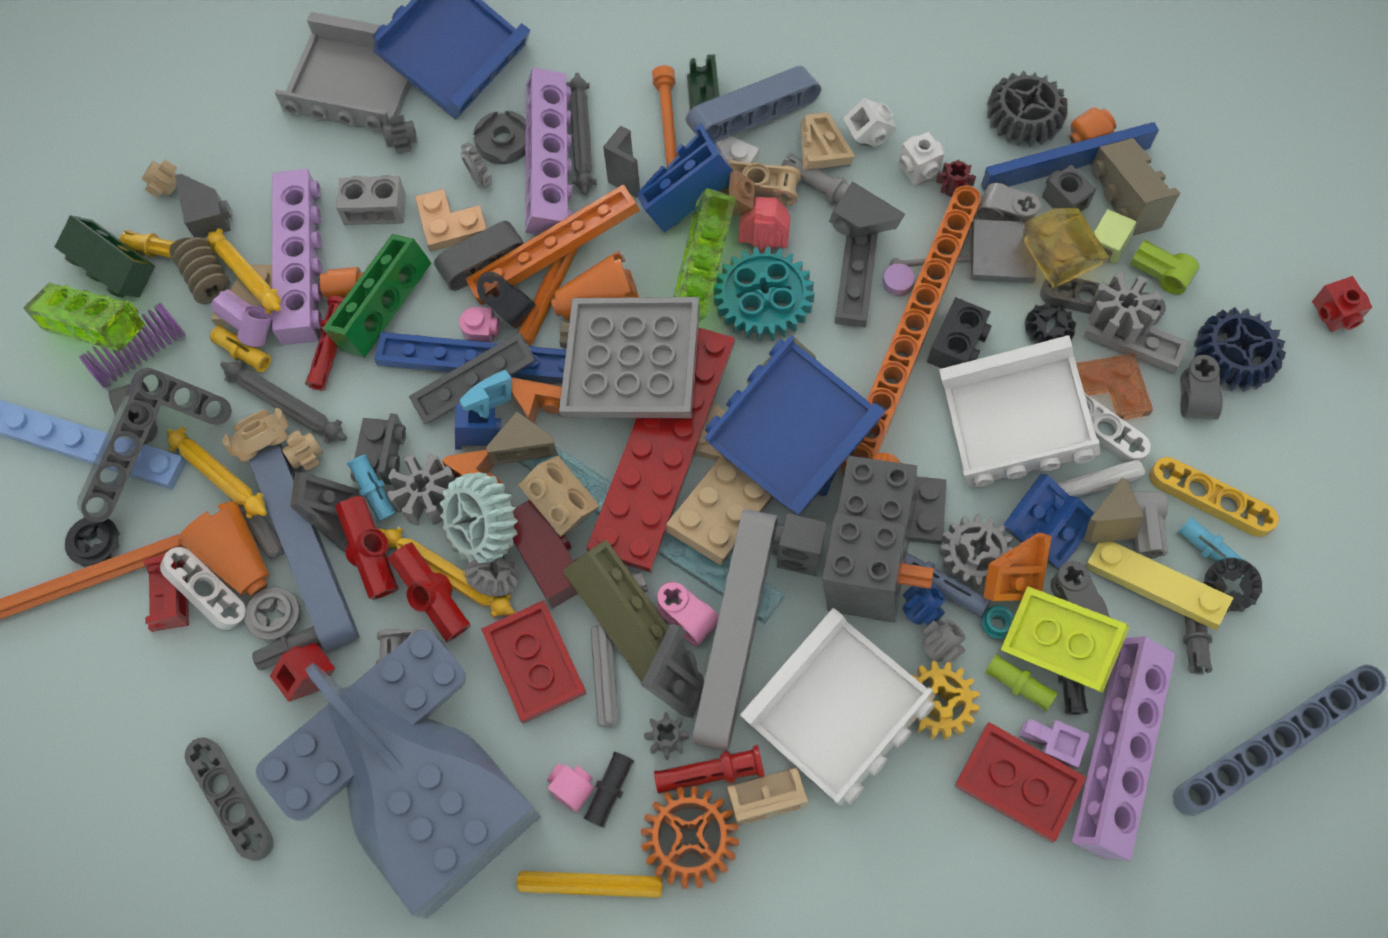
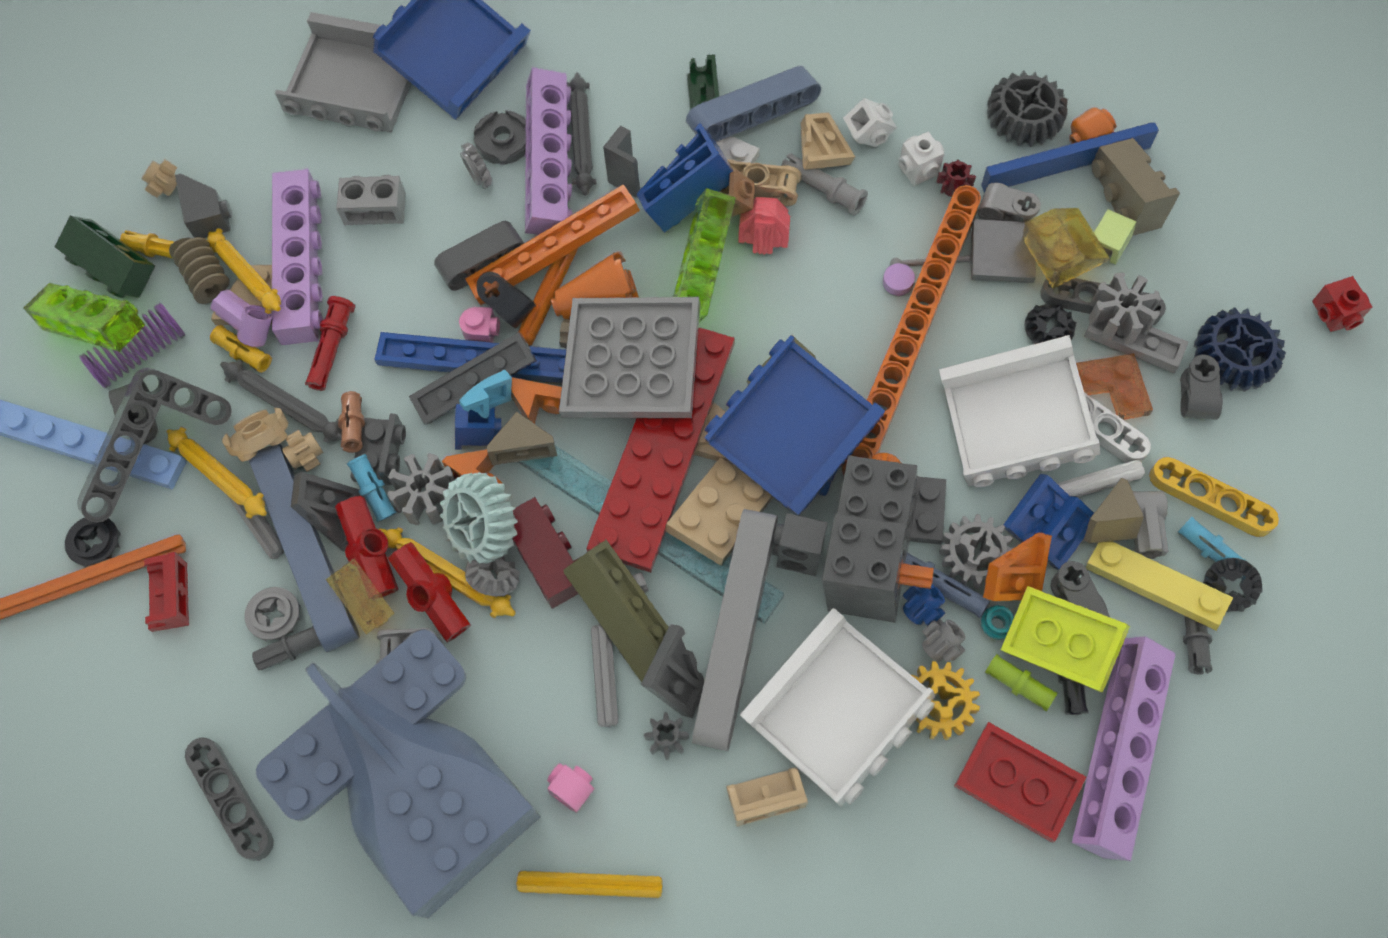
(177, 578): white beam -> none
(227, 548): orange cone -> none
(291, 674): red brick -> none
(339, 281): orange brick -> none
(351, 422): none -> nougat pin
(360, 596): none -> clear yellow hinge
(377, 295): green brick -> none
(400, 134): dark grey gear -> none
(442, 226): light nougat plate -> none
(533, 661): red plate -> none
(558, 495): tan brick -> none
(609, 789): black pin -> none
(664, 80): orange piece -> none
(666, 815): orange gear -> none
(690, 613): bright pink piece -> none
(727, 768): red pin -> none
(769, 316): teal gear -> none
(856, 280): dark grey plate -> none
(864, 213): dark grey slope -> none
(956, 336): black brick -> none
(1059, 741): lavender plate -> none
(1068, 190): dark grey brick -> none
(1173, 271): lime piece -> none
(1291, 728): sand blue beam -> none

